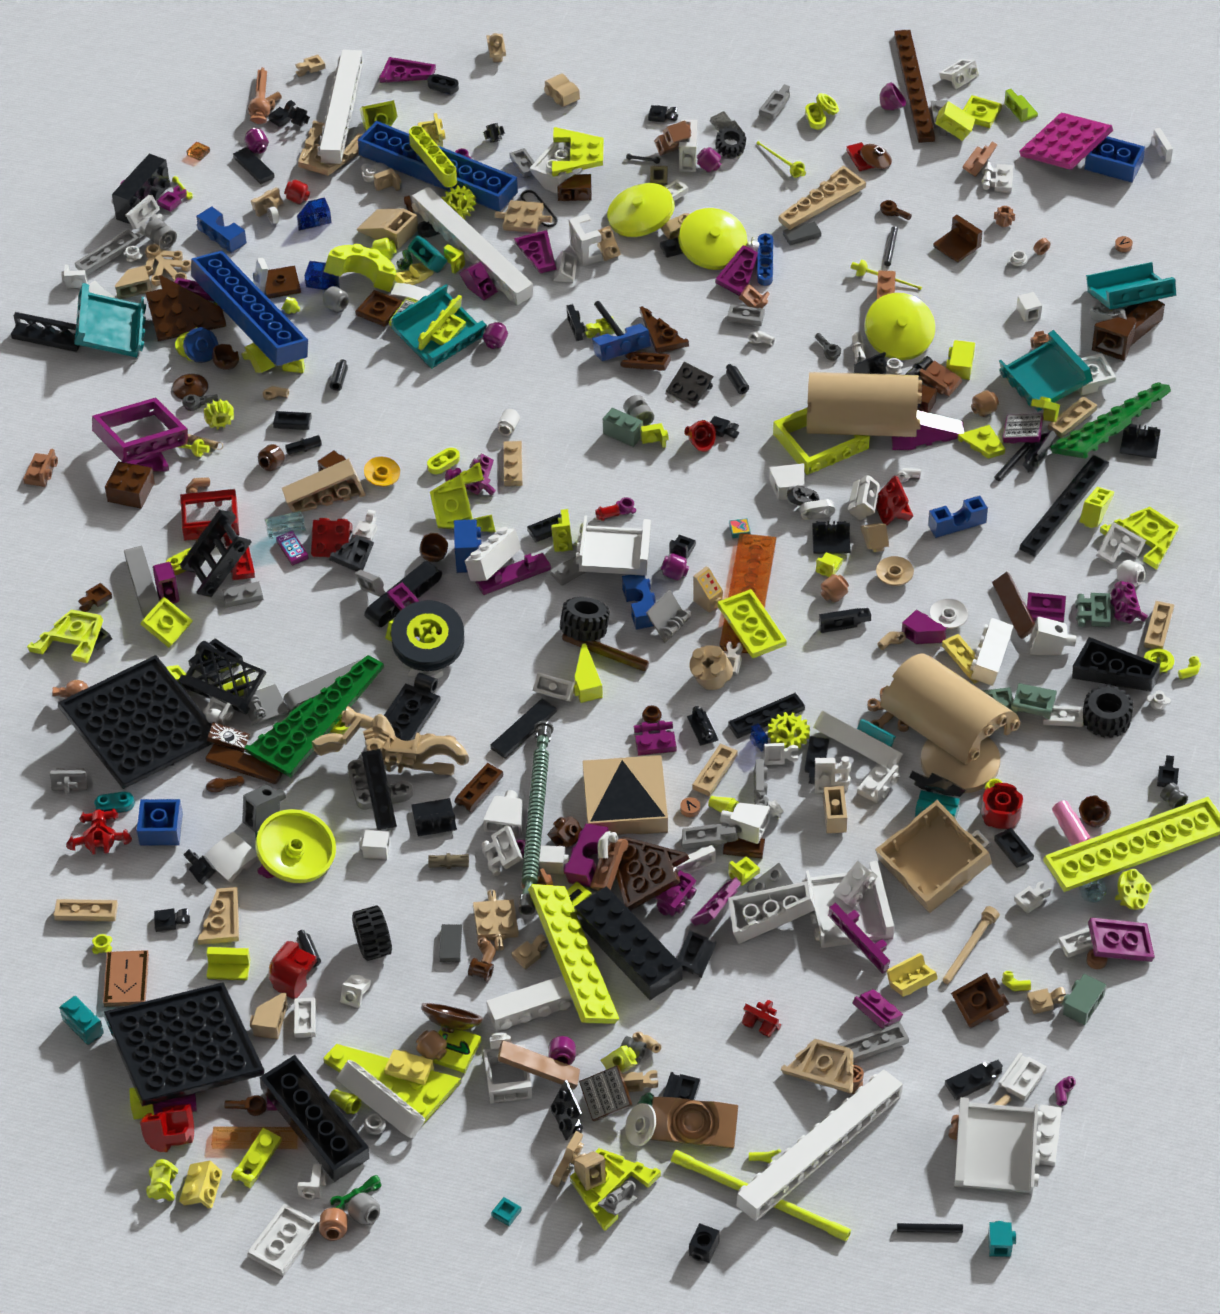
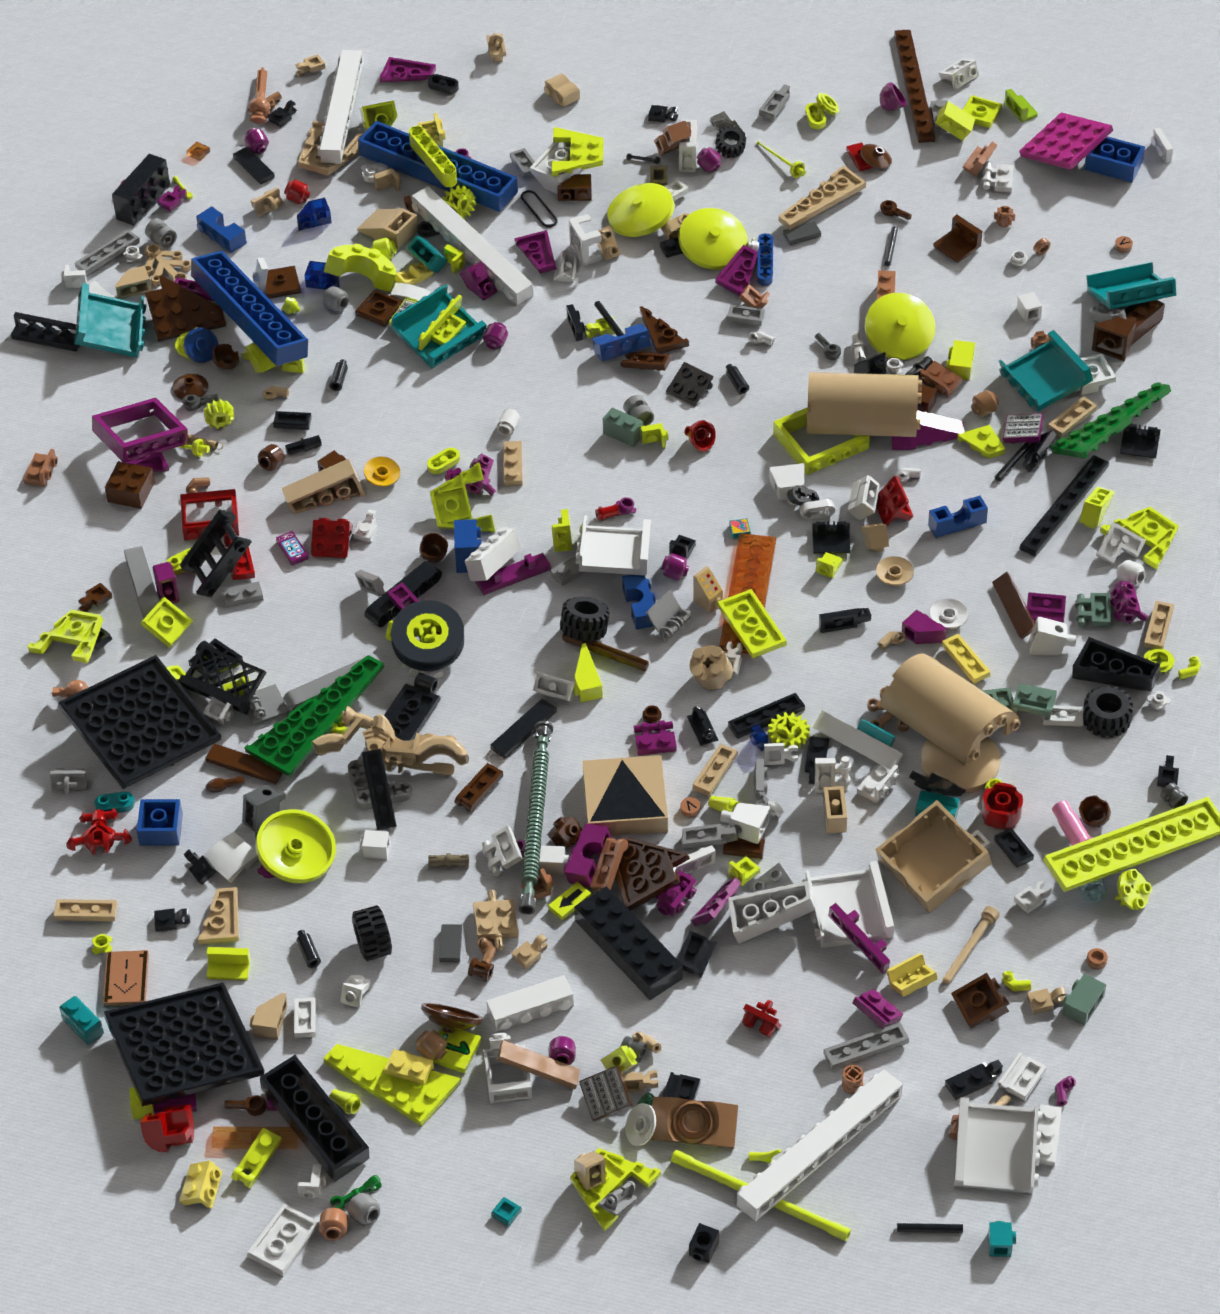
(141, 213): white plate -> none
(160, 1180): neon yellow piece -> none
(213, 715): white hinge -> none
(228, 737): tile -> none
(273, 215): white tile -> none
(284, 524): clear light blue hinge -> none
(290, 968): red brick -> none
(299, 116): black gear -> none
(353, 554): black wing -> none
(374, 1119): white plate -> none
(381, 1099): white beam -> none
(406, 261): clear green arm -> none
(434, 817): black hinge -> none
(494, 132): black gear -> none
(504, 812): white torso -> none
(523, 216): tan plate -> none
(542, 529): black plate -> none
(567, 1111): black hinge -> none
(572, 1152): tan plate -> none
(573, 954): neon yellow plate -> none
(604, 842): white arm -> none
(724, 427): black plate -> none
(824, 1065): tan wing -> none
(834, 588): nougat head -> none
(855, 884): white bracket -> none
(862, 268): neon yellow sword -> none
(991, 653): white brick -> none
(1050, 410): neon yellow bracket -> none
(1076, 942): white plate -> none
(1121, 939): magenta plate -> none

